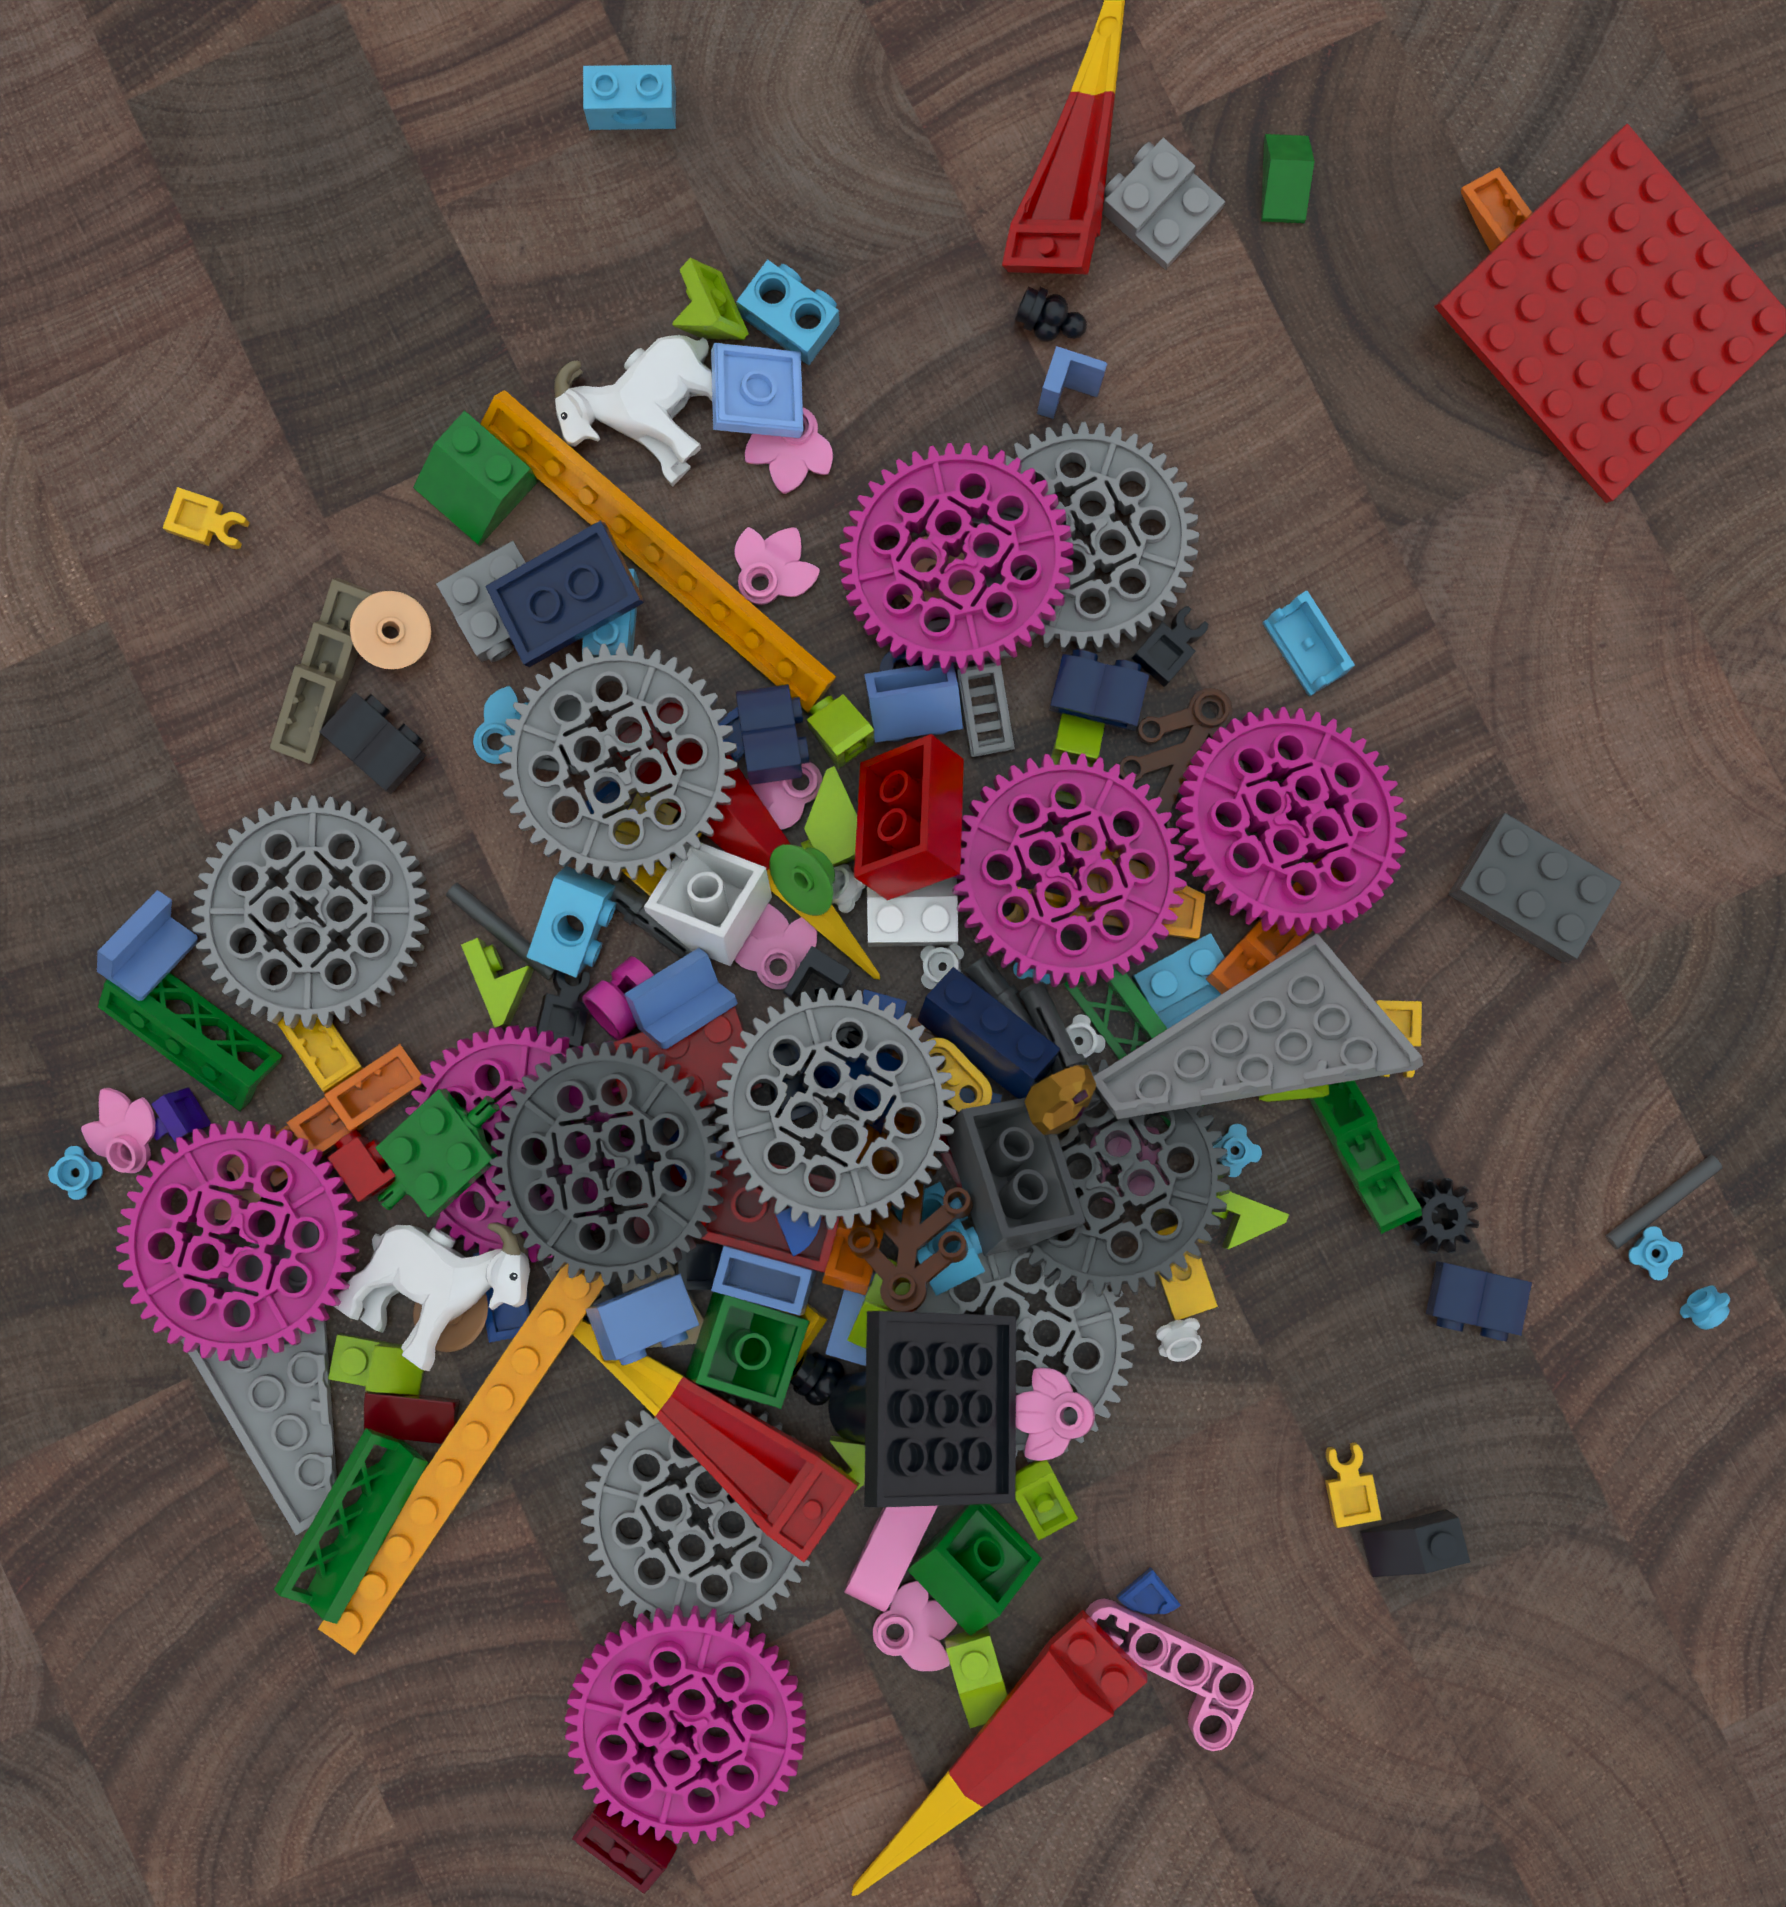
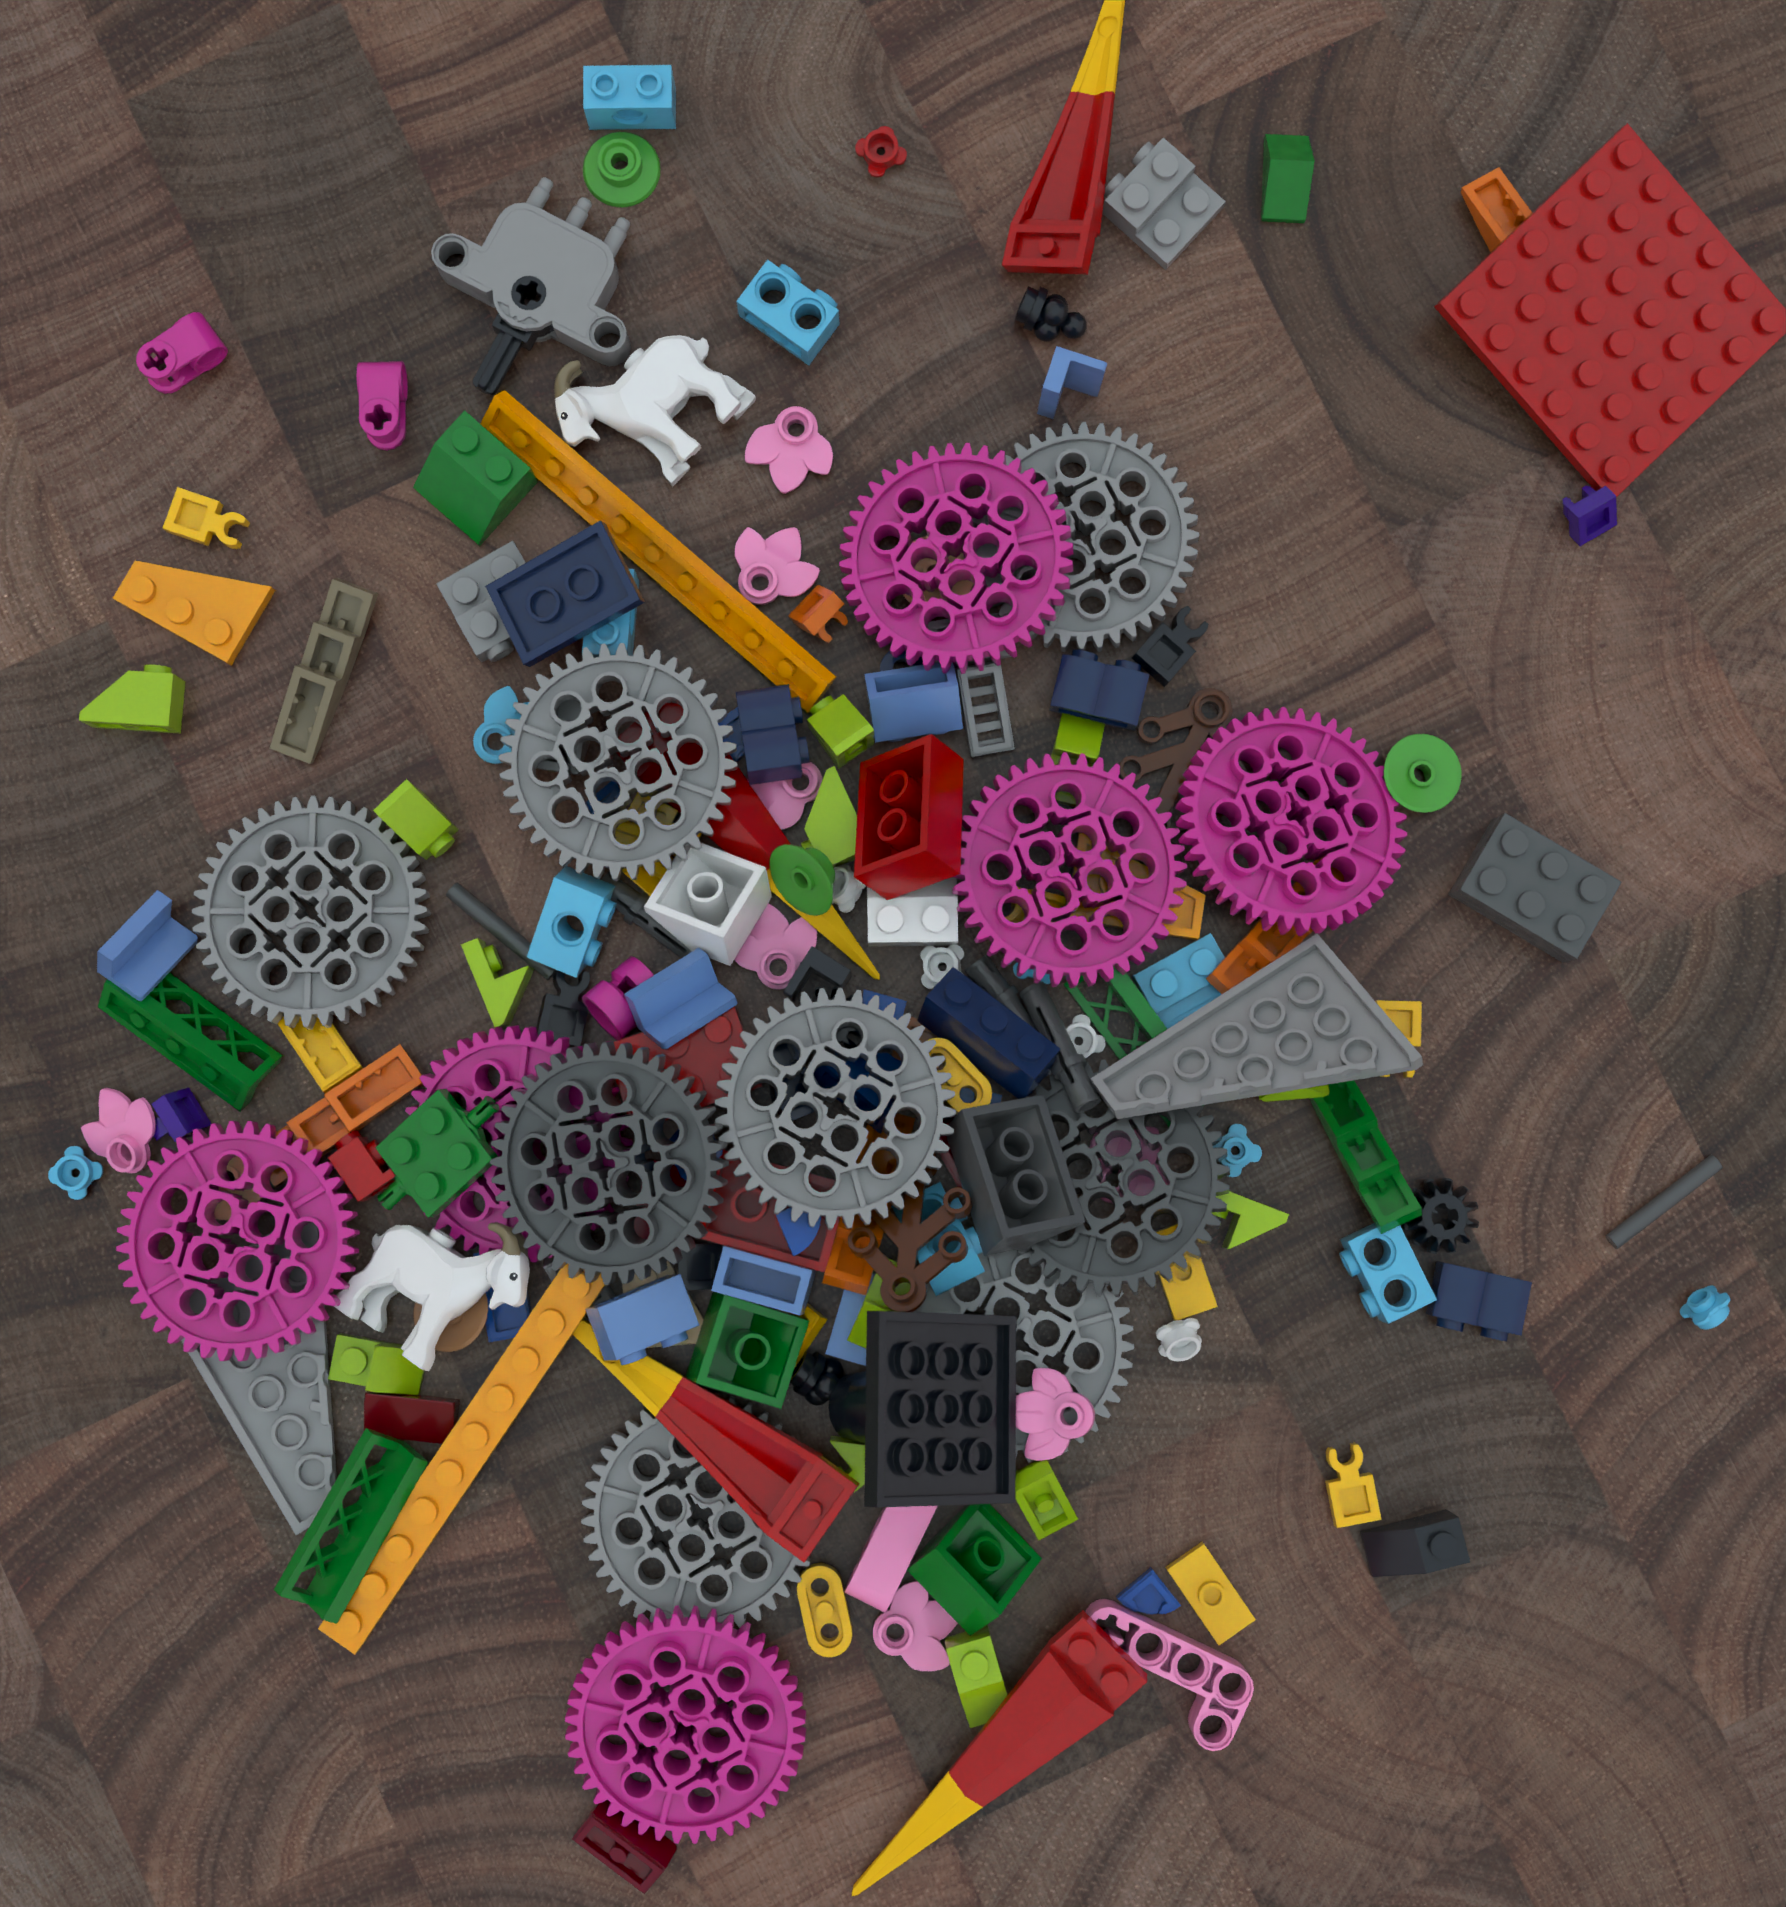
(139, 702): none -> lime slope
(186, 350): none -> dark pink piece
(196, 606): none -> light orange wing
(373, 742): black brick -> none
(383, 396): none -> dark pink piece
(392, 610): light nougat piece -> none
(417, 820): none -> lime slope
(544, 257): none -> light grey piece
(622, 186): none -> bright green piece
(712, 306): lime slope -> none
(757, 390): light blue tile -> none
(817, 610): none -> orange tile
(824, 1608): none -> yellow plate
(885, 139): none -> red plate
(1060, 1099): pearl gold rock -> none
(1210, 1593): none -> yellow plate
(1308, 644): medium azure hinge -> none
(1396, 1263): none -> medium azure brick
(1440, 770): none -> bright green piece
(1591, 515): none -> dark purple tile
(1642, 1253): medium azure plate -> none

